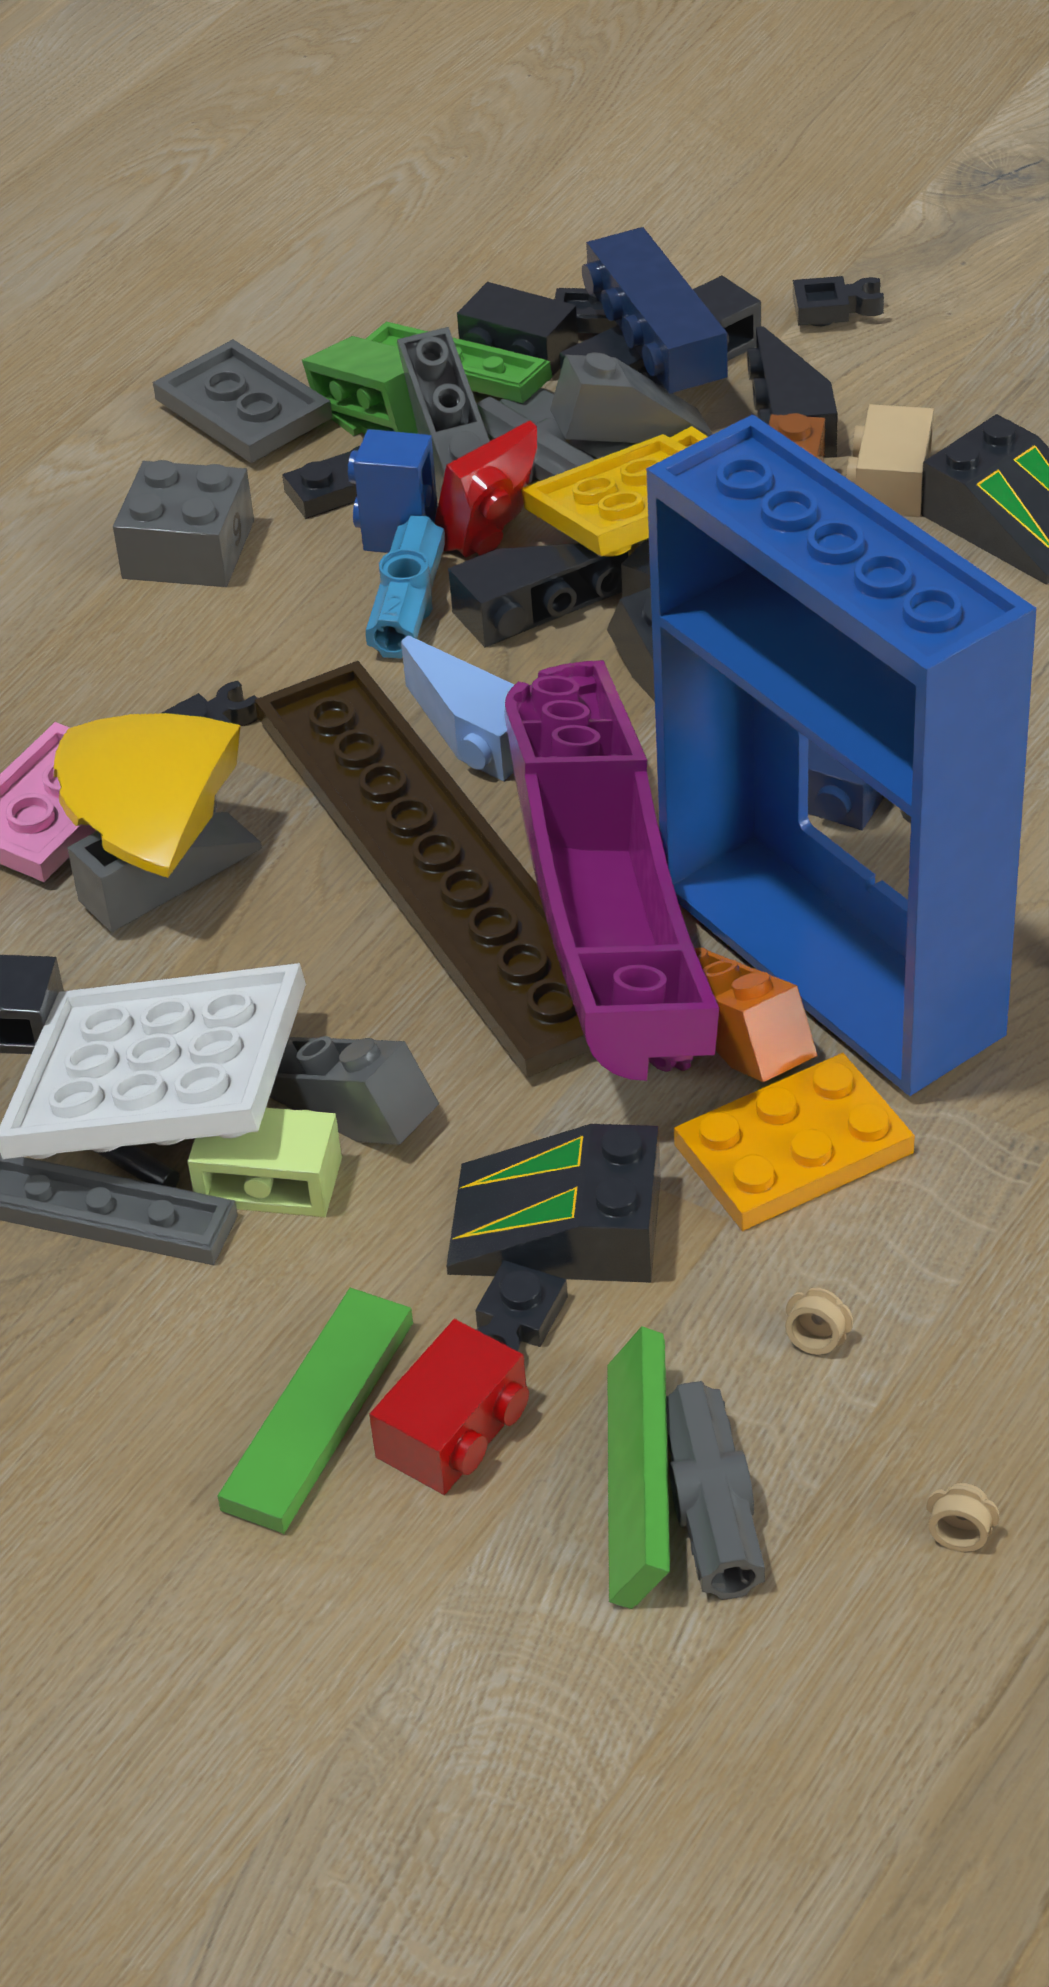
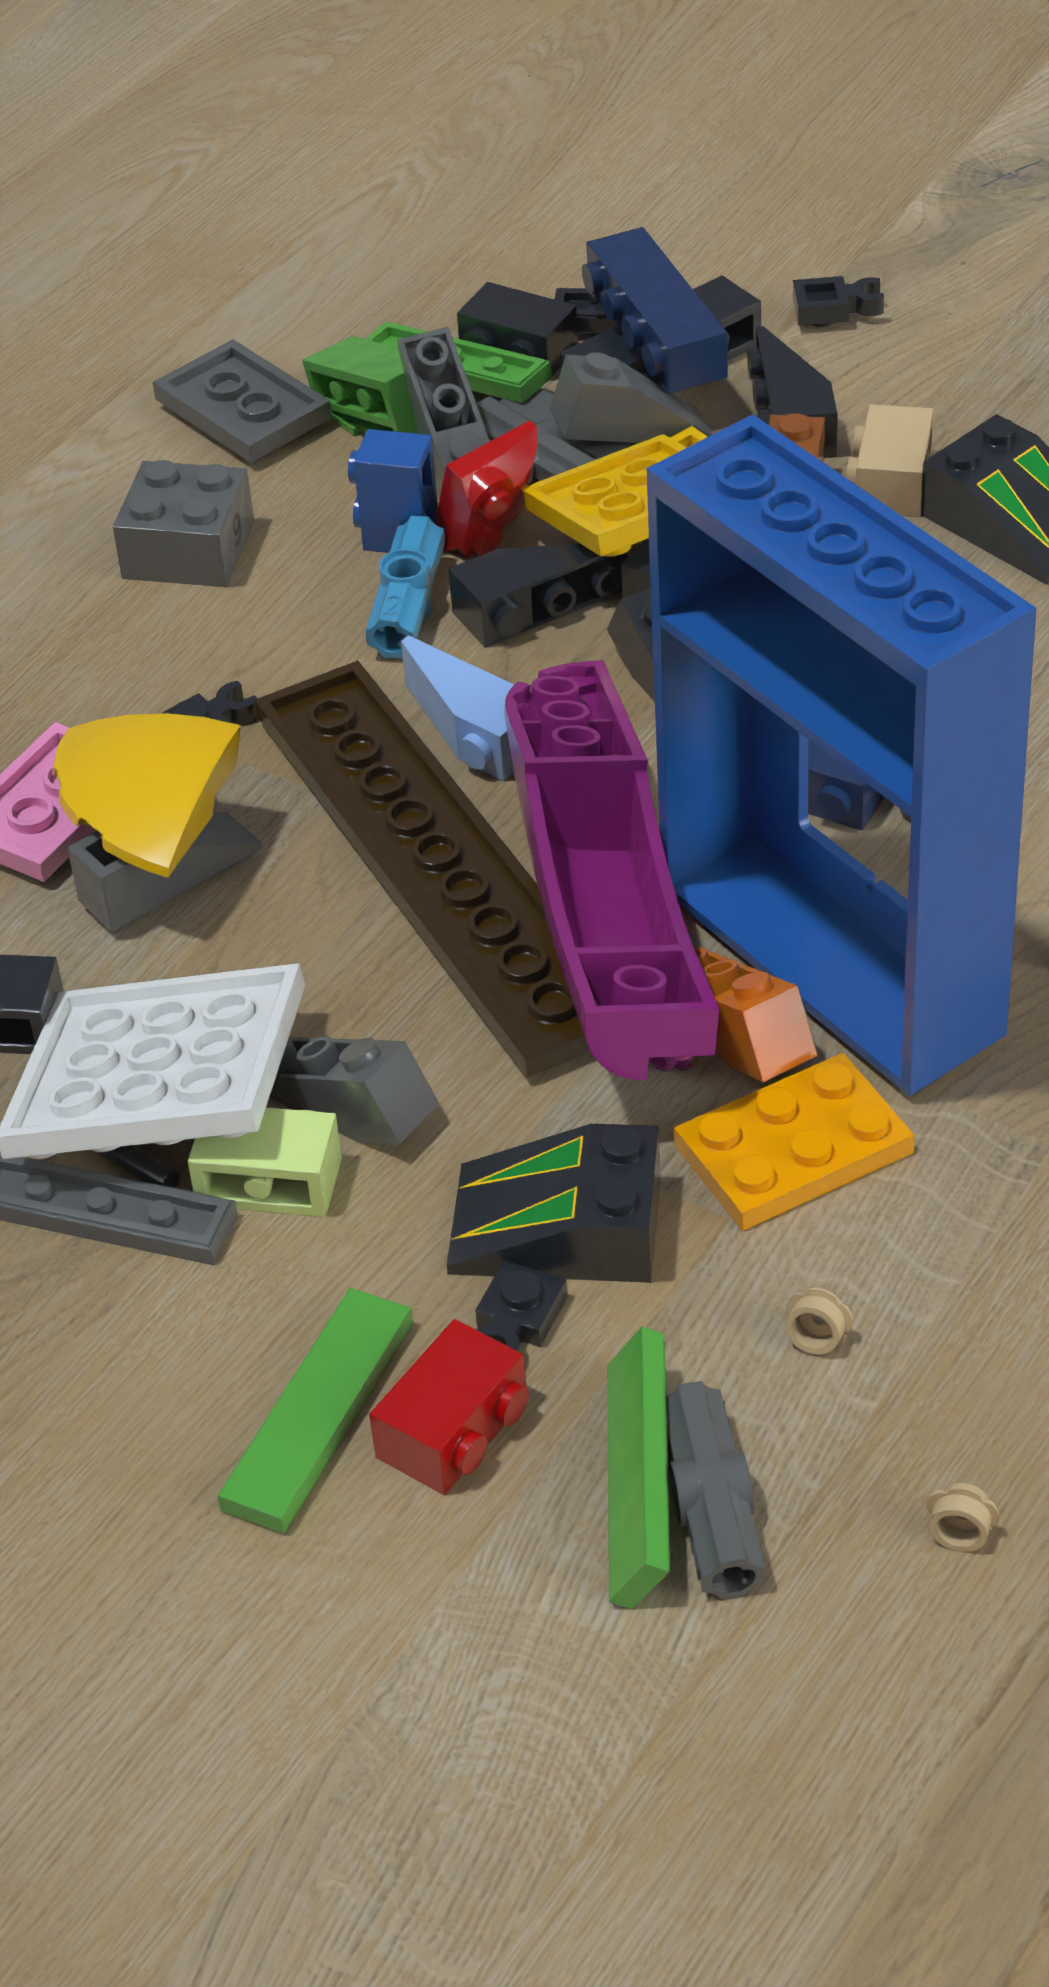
(321, 485): black plate -> none

